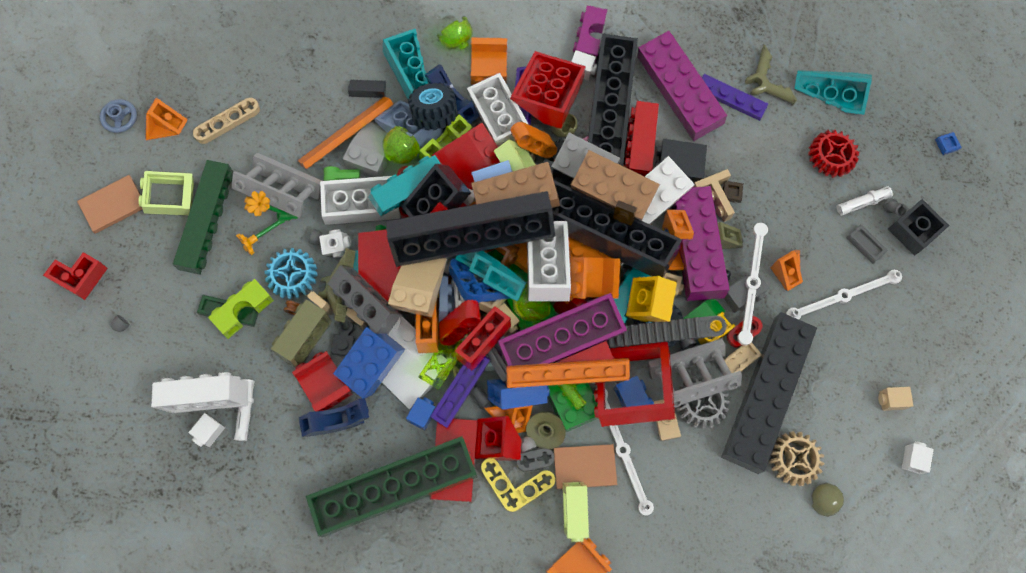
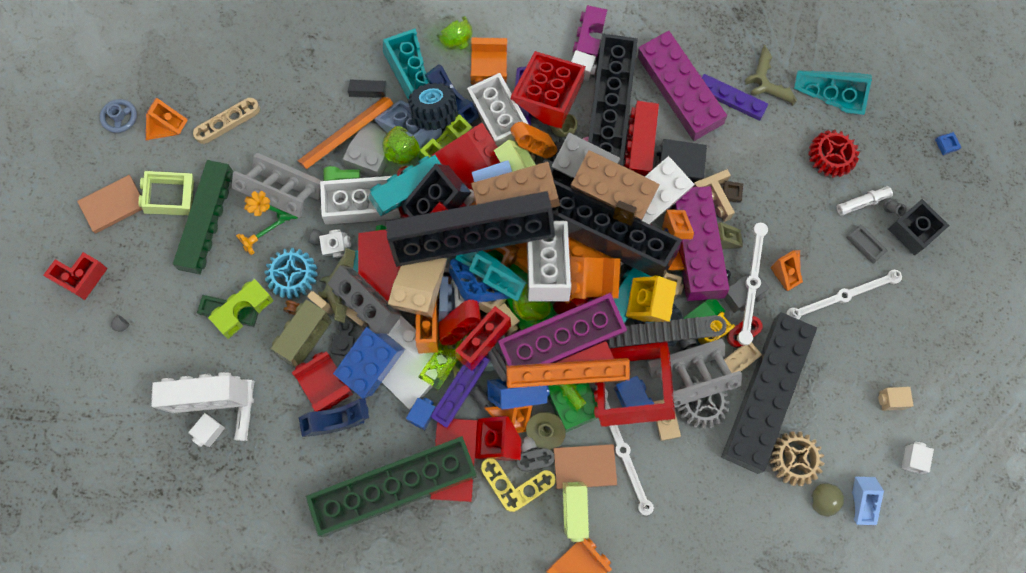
(867, 500): none -> light blue arch

